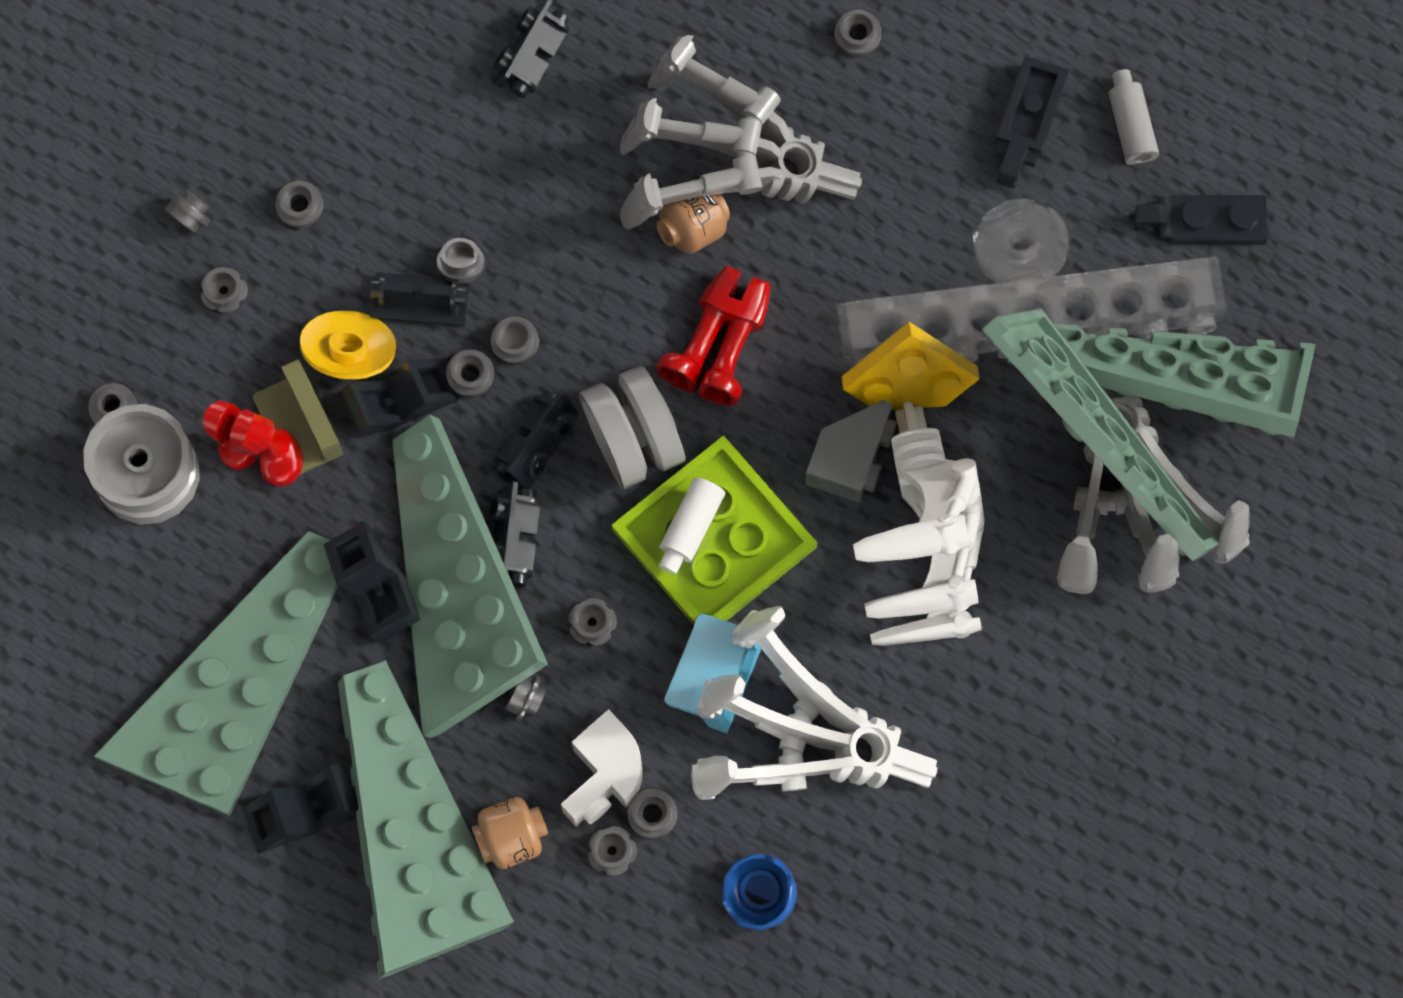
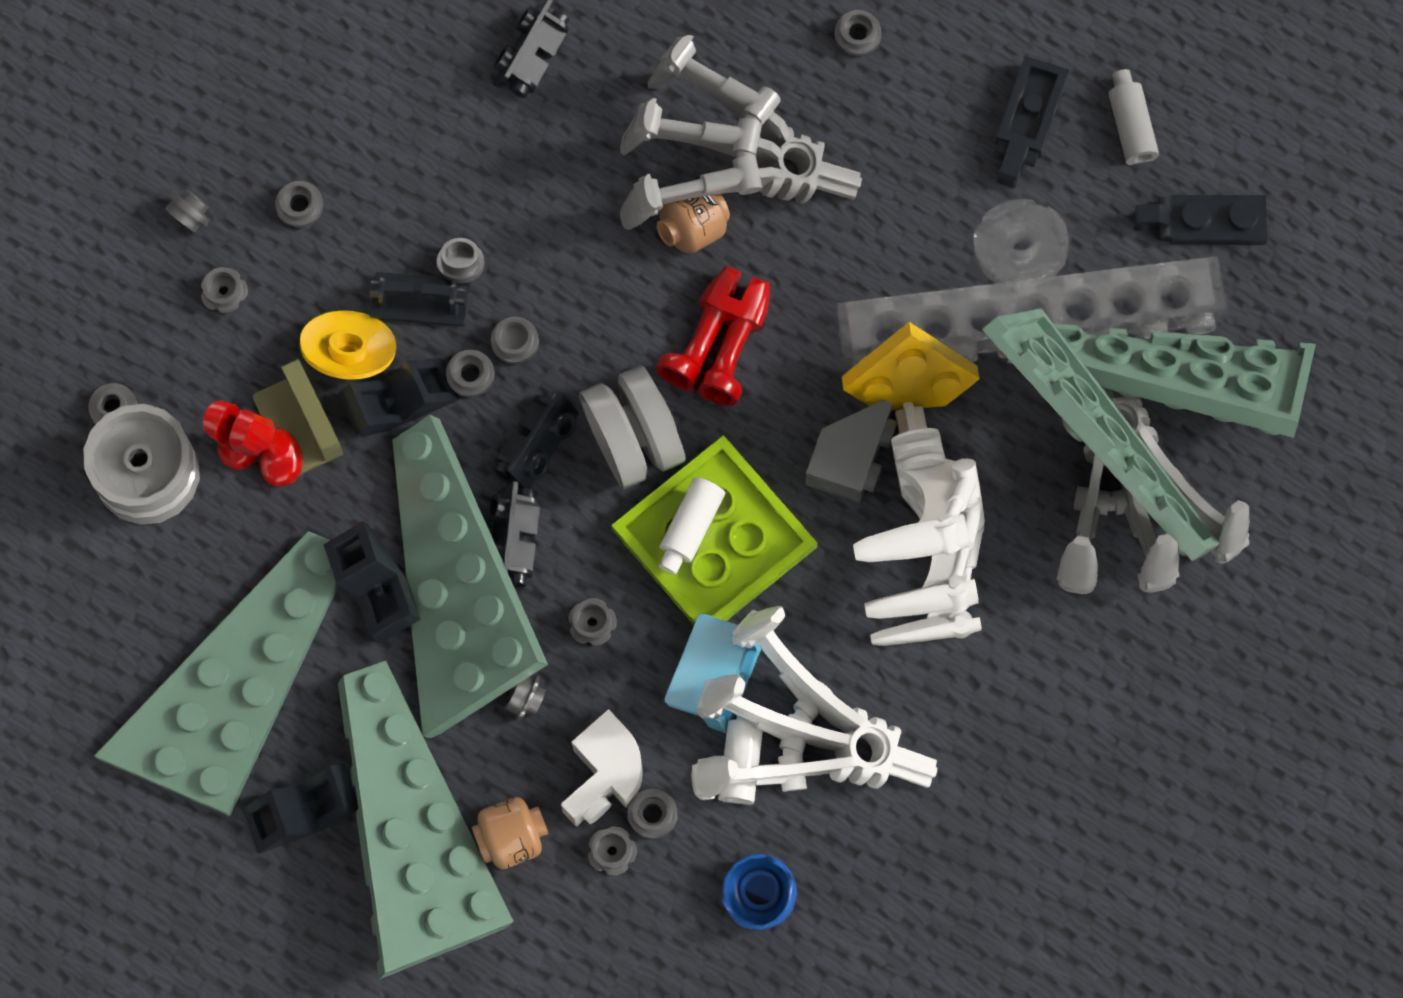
(744, 748): none -> white cylinder

